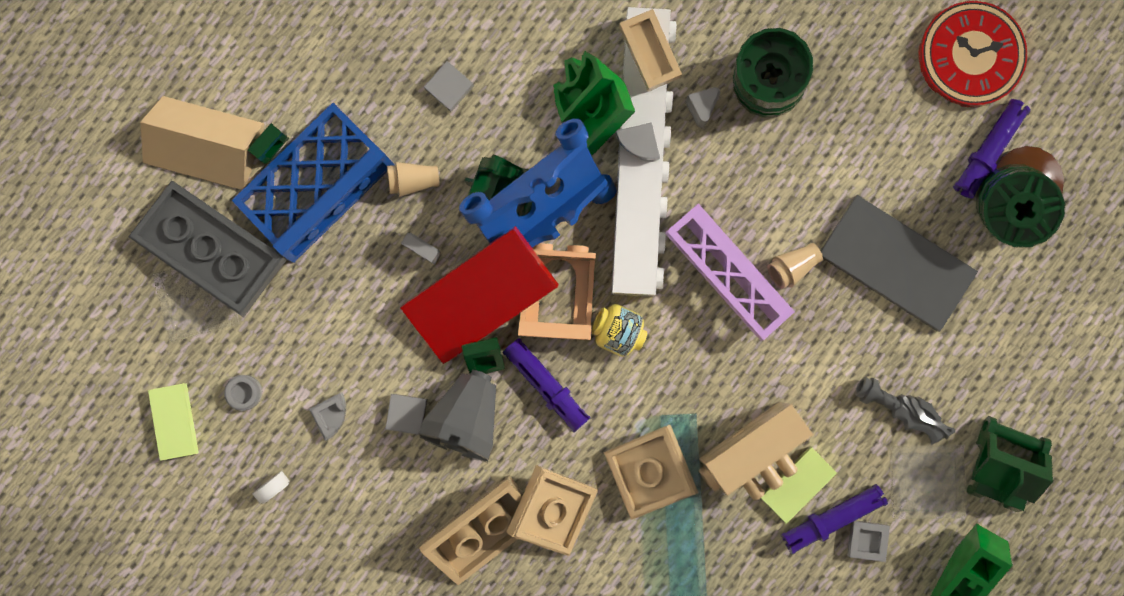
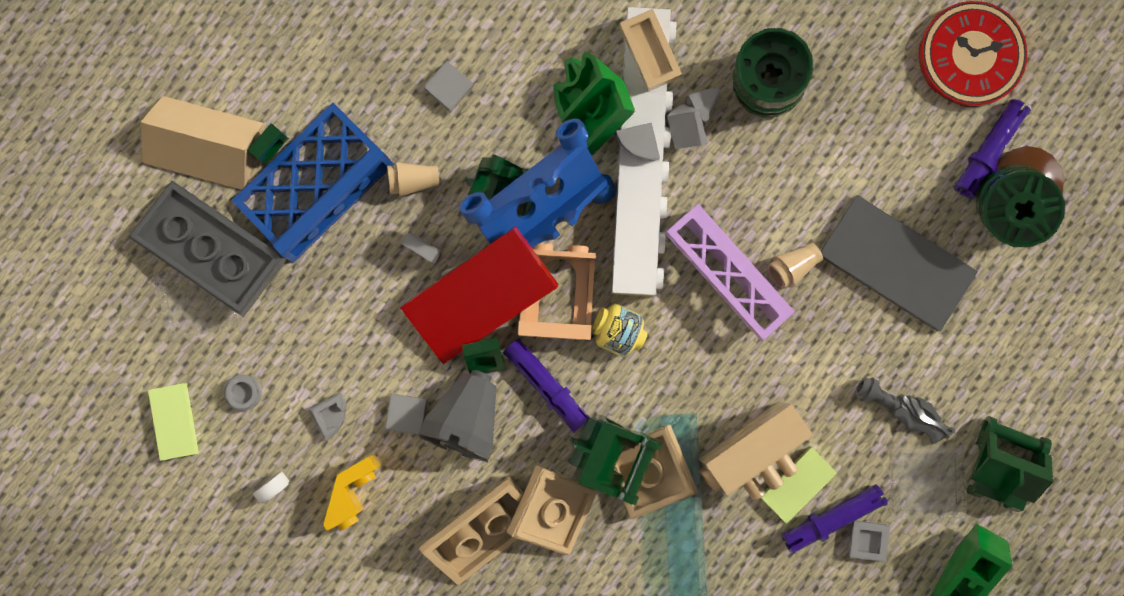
(343, 501): none -> yellow slope
(599, 452): none -> dark green piece
(686, 127): none -> light grey slope

